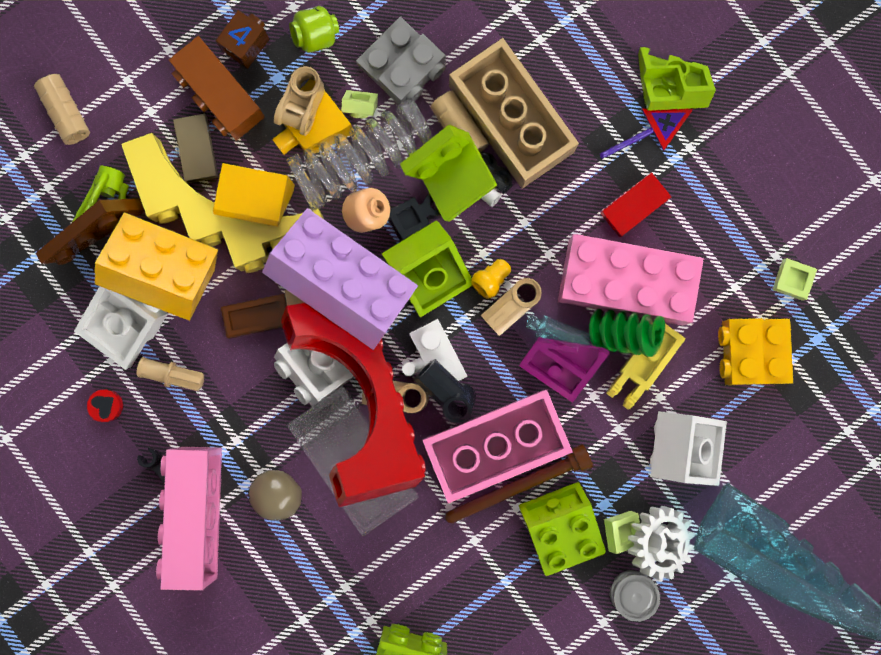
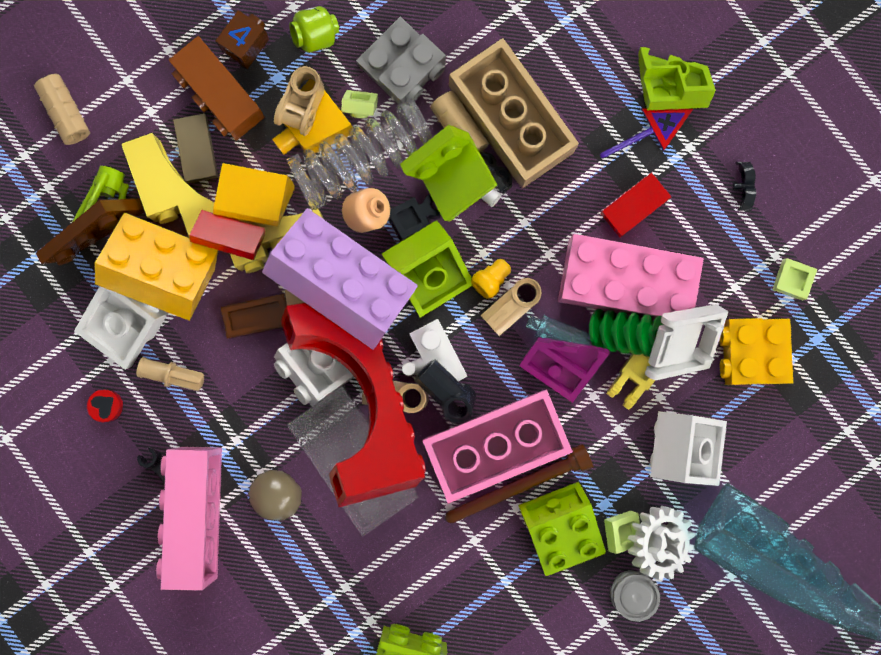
(227, 235): none -> tile
(676, 341): none -> white container
(748, 185): none -> black piece

